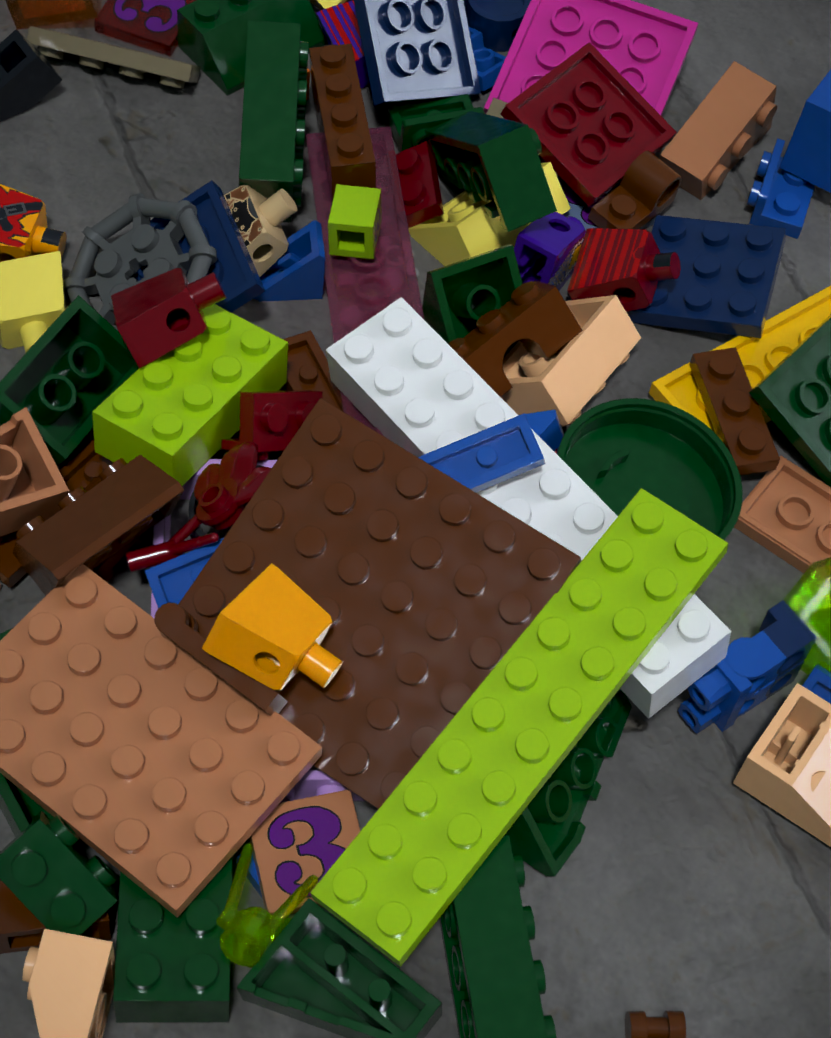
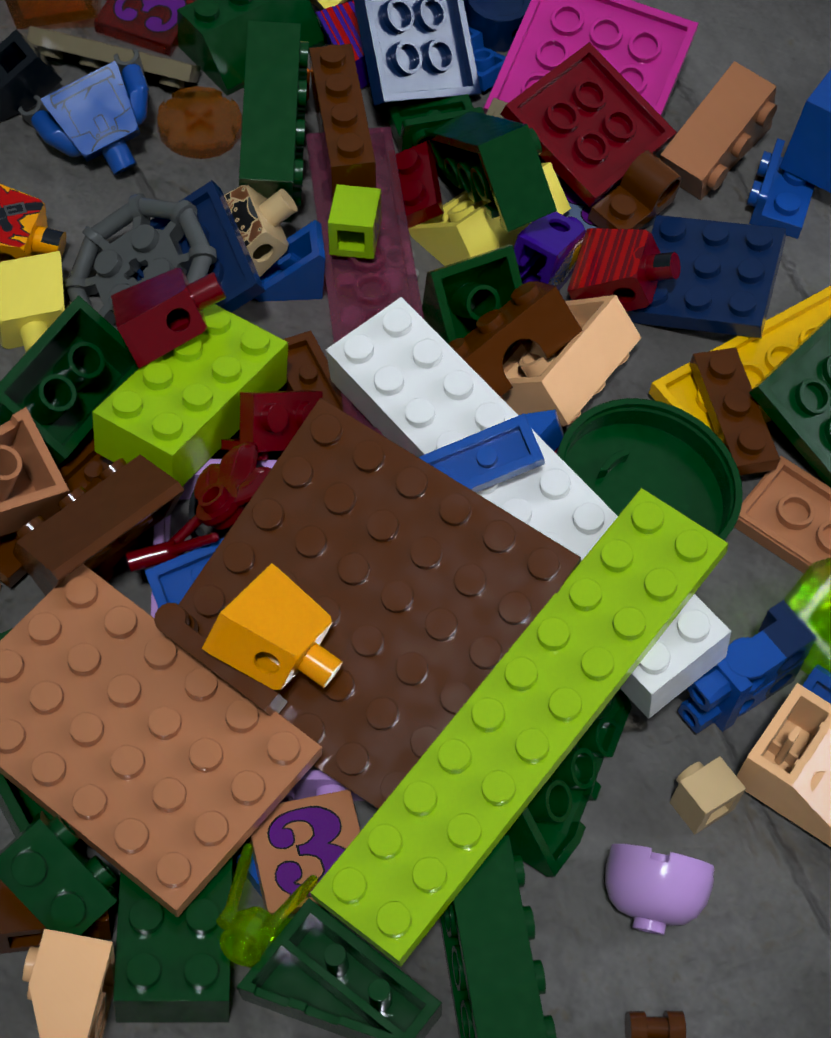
(95, 113): none -> blue torso
(199, 122): none -> clear orange tile
(657, 886): none -> lavender cylinder
(706, 793): none -> tan plate

